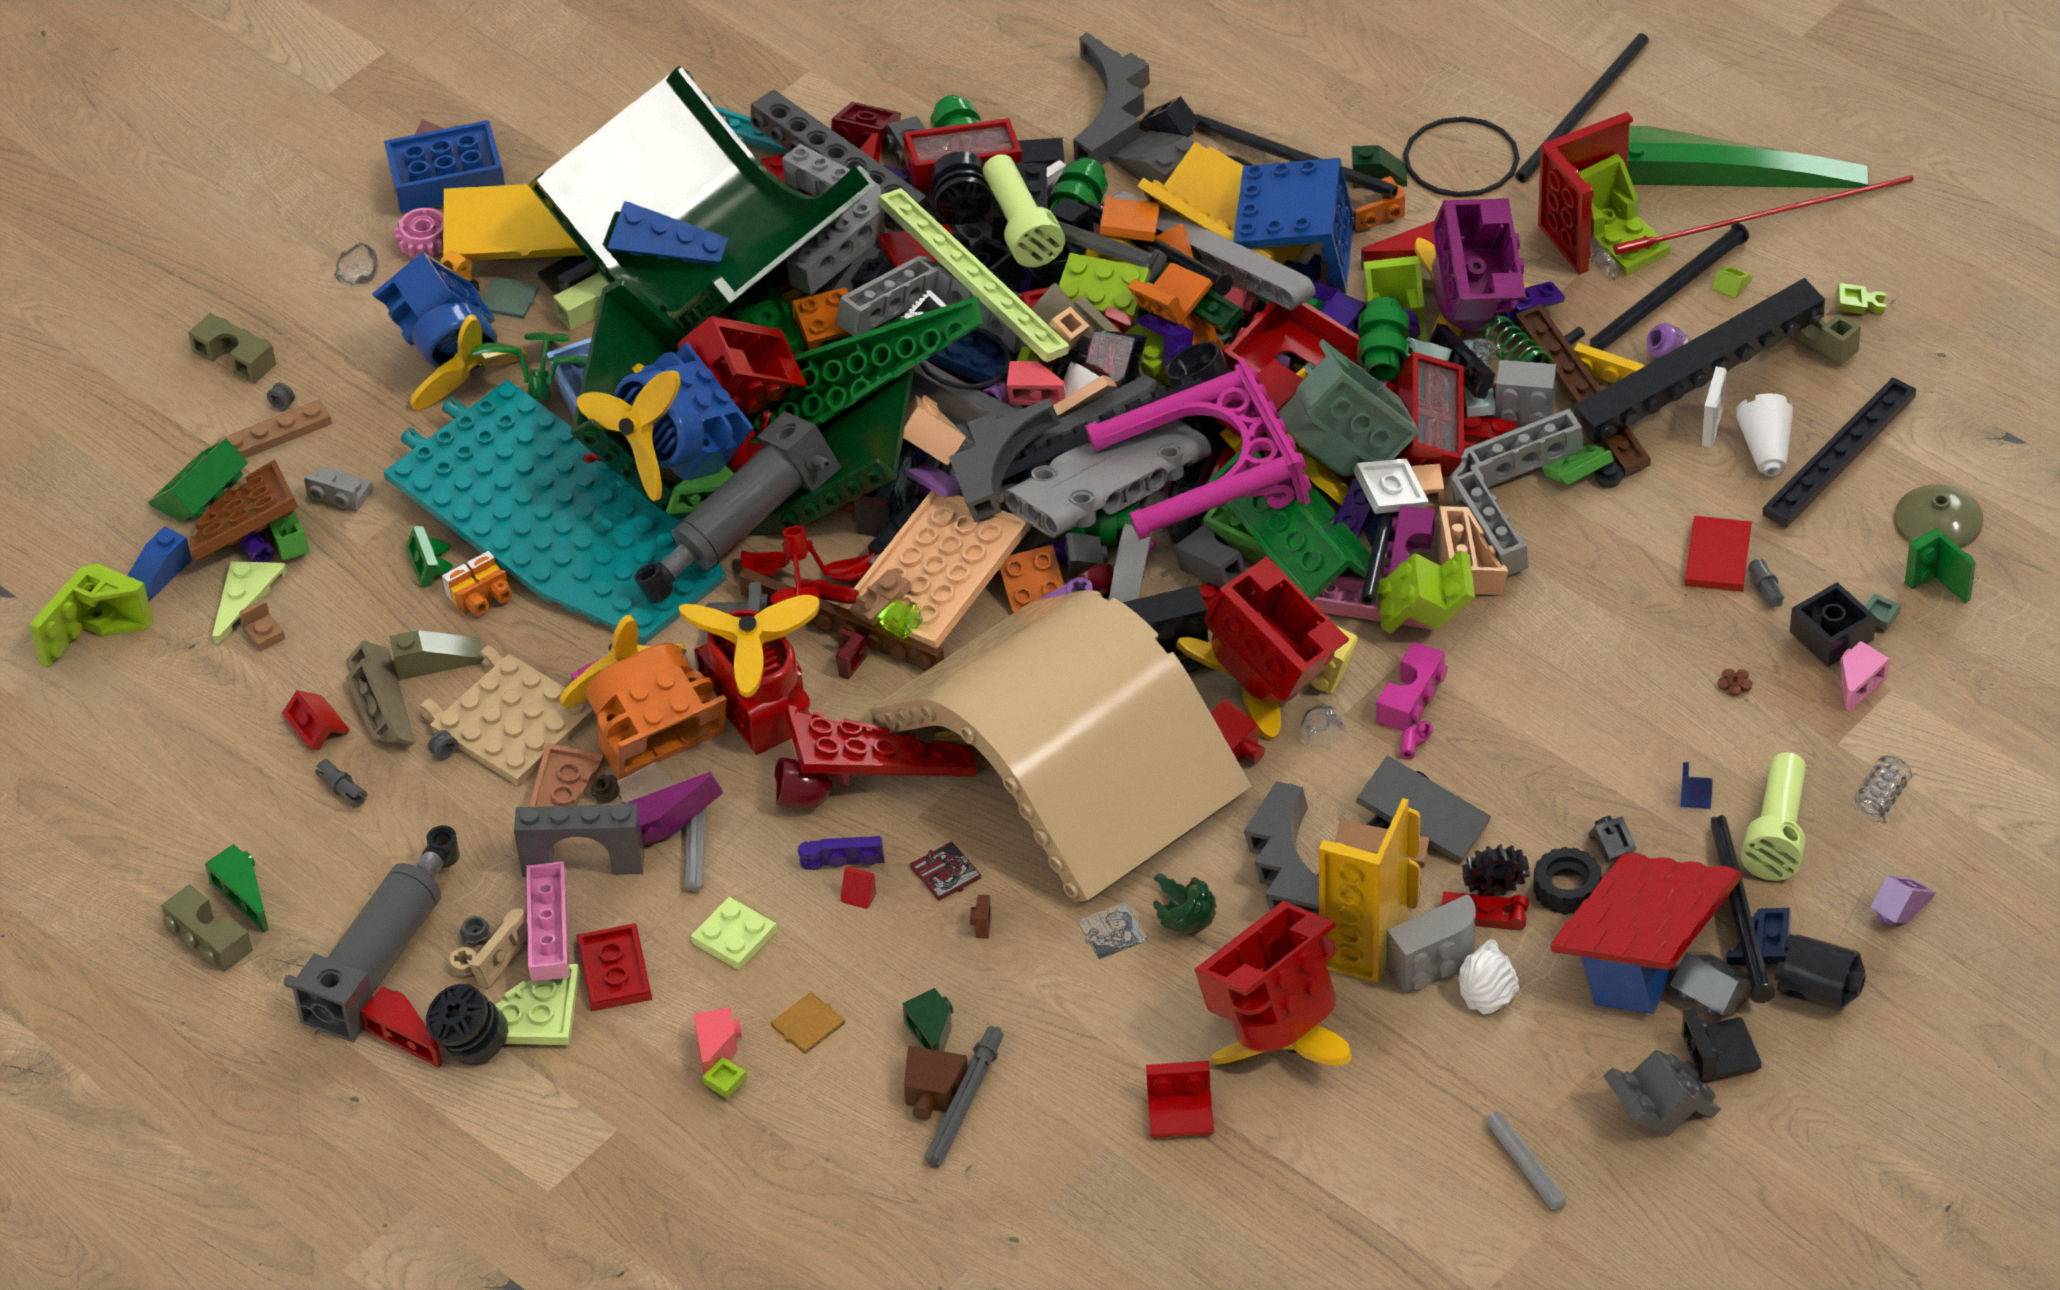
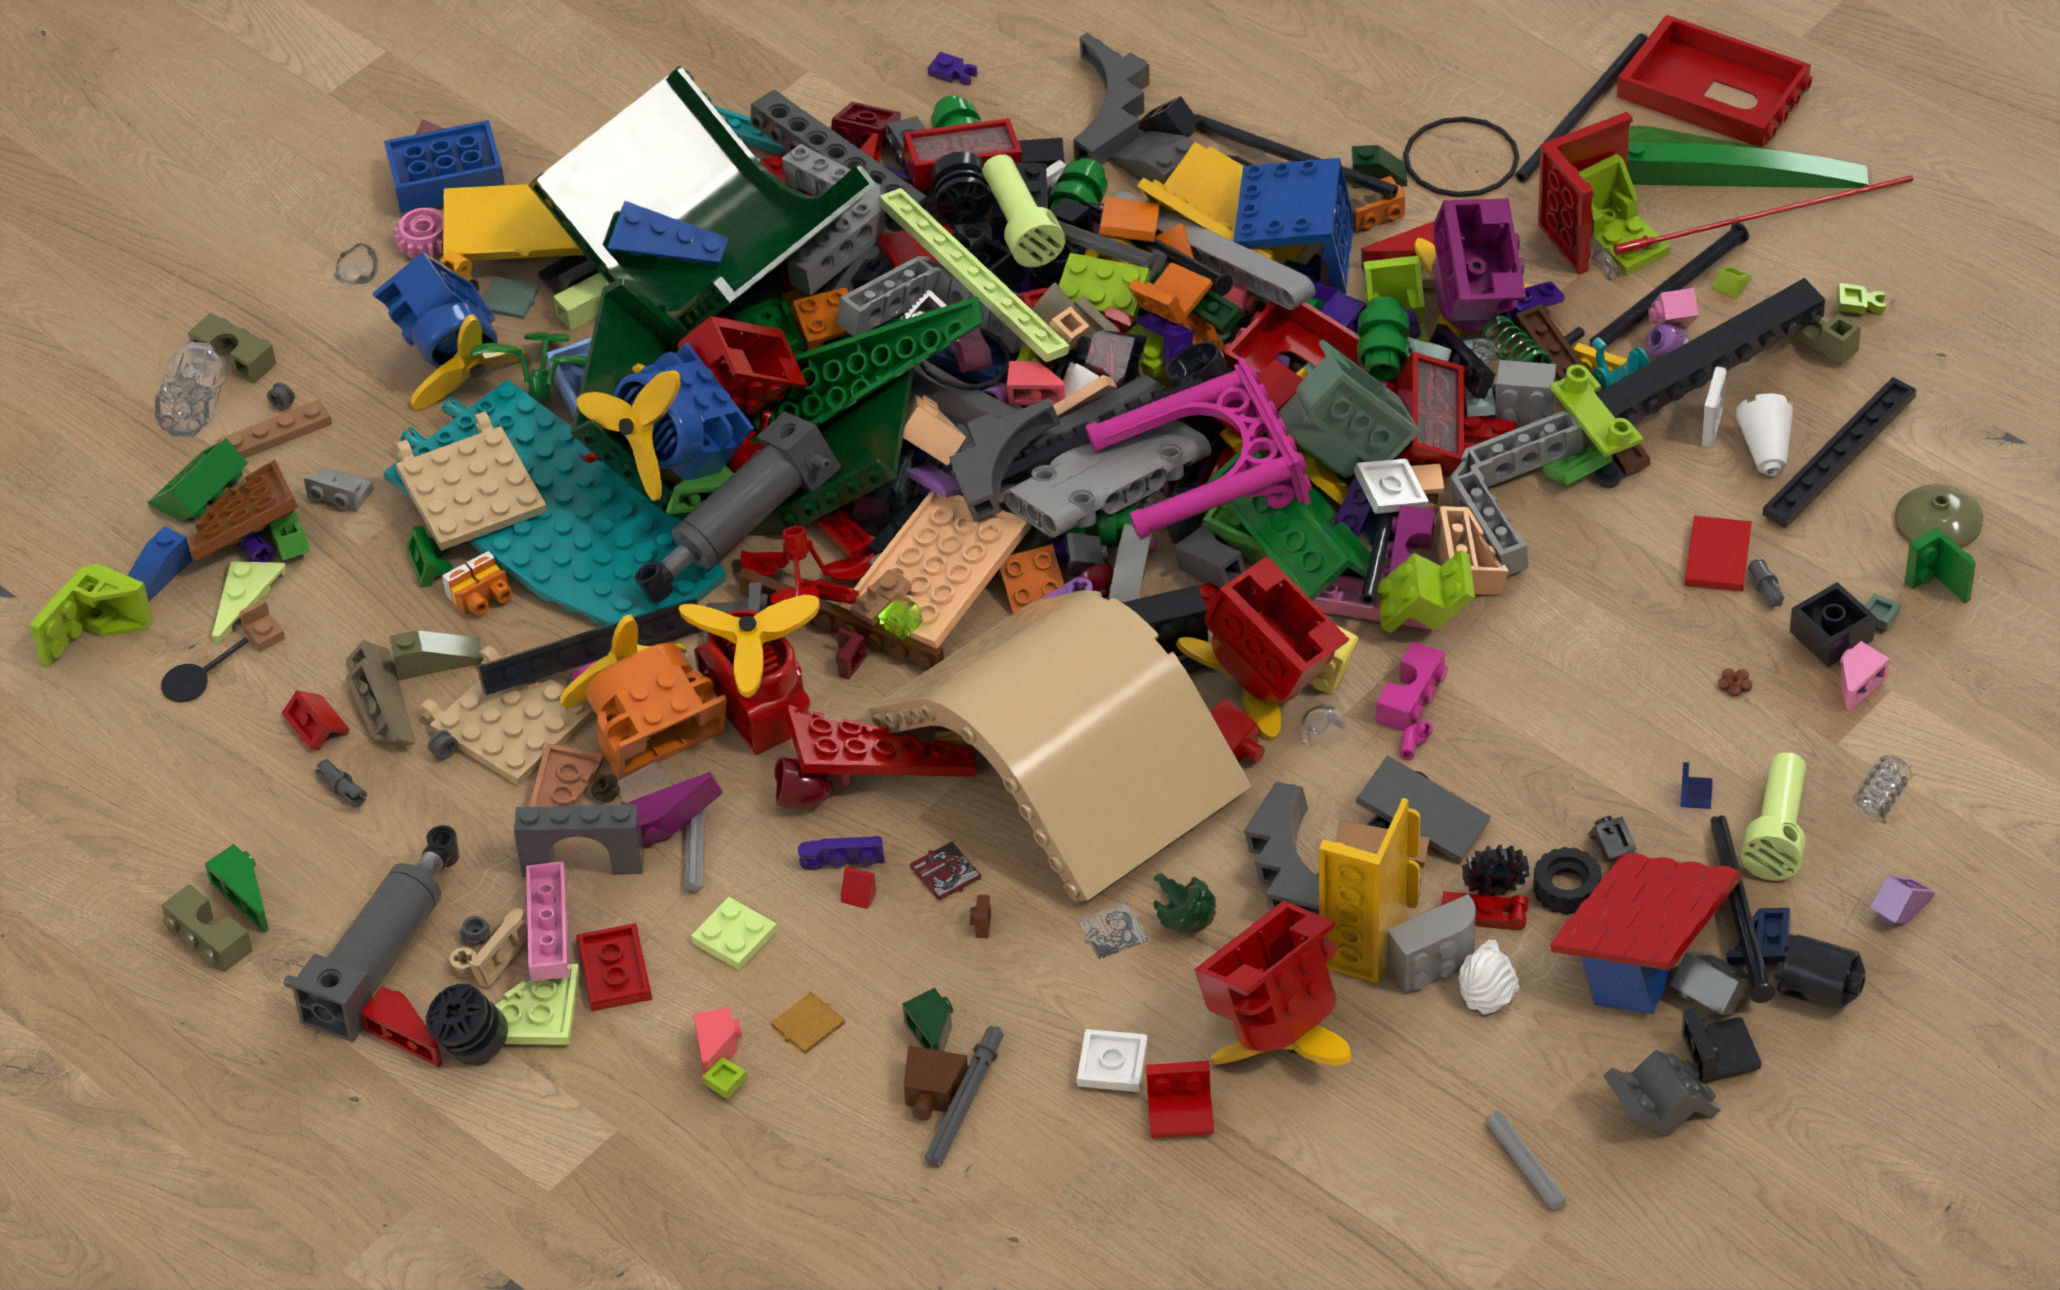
(190, 389): none -> clear brick
(190, 680): none -> black piece
(470, 485): none -> tan plate
(578, 649): none -> black plate
(845, 534): none -> red plate
(950, 67): none -> dark purple plate
(972, 352): none -> clear pink piece
(1112, 1060): none -> white plate
(1579, 398): none -> lime brick
(1636, 360): none -> teal helmet
(1675, 308): none -> bright pink brick
(1683, 62): none -> red panel

